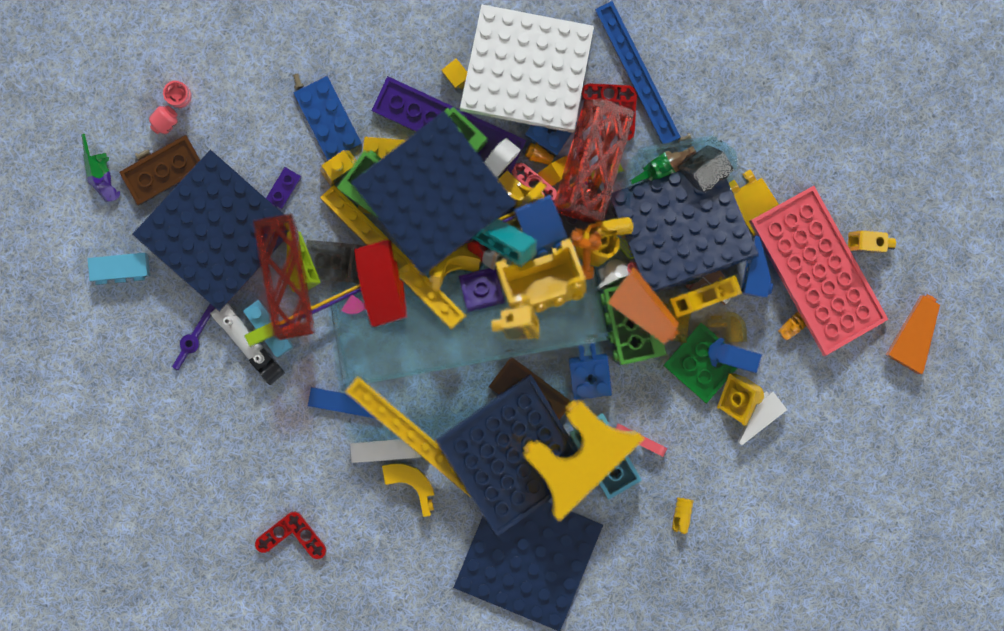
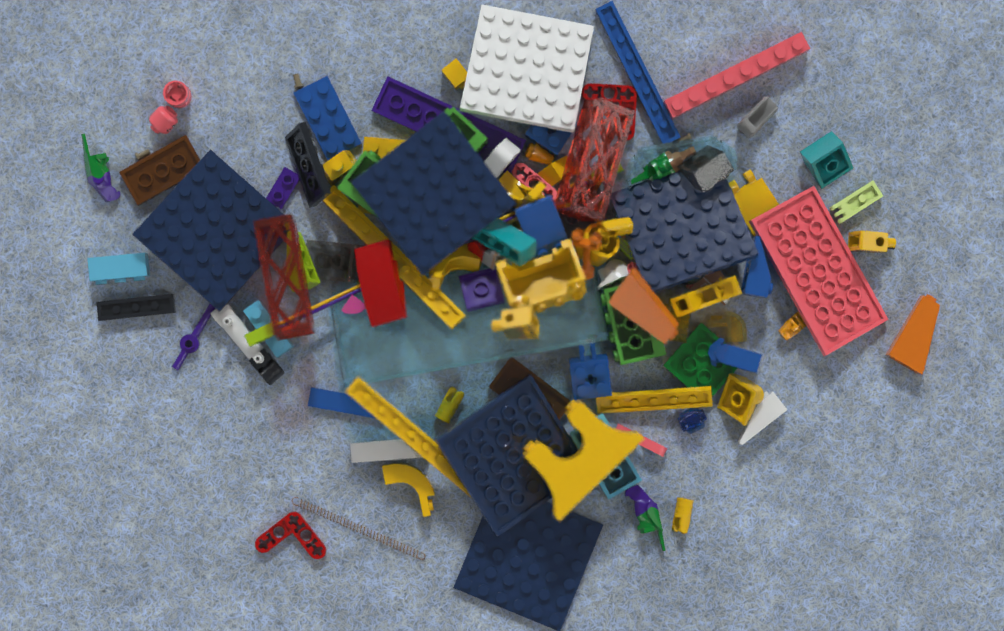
(136, 307): none -> black plate
(307, 164): none -> black plate
(357, 528): none -> medium nougat piece
(449, 405): none -> yellow hinge
(646, 512): none -> animal
(655, 400): none -> yellow plate
(692, 420): none -> clear blue head
(736, 75): none -> coral brick
(757, 117): none -> light grey animal
(827, 159): none -> teal slope
(857, 201): none -> yellowish green hinge

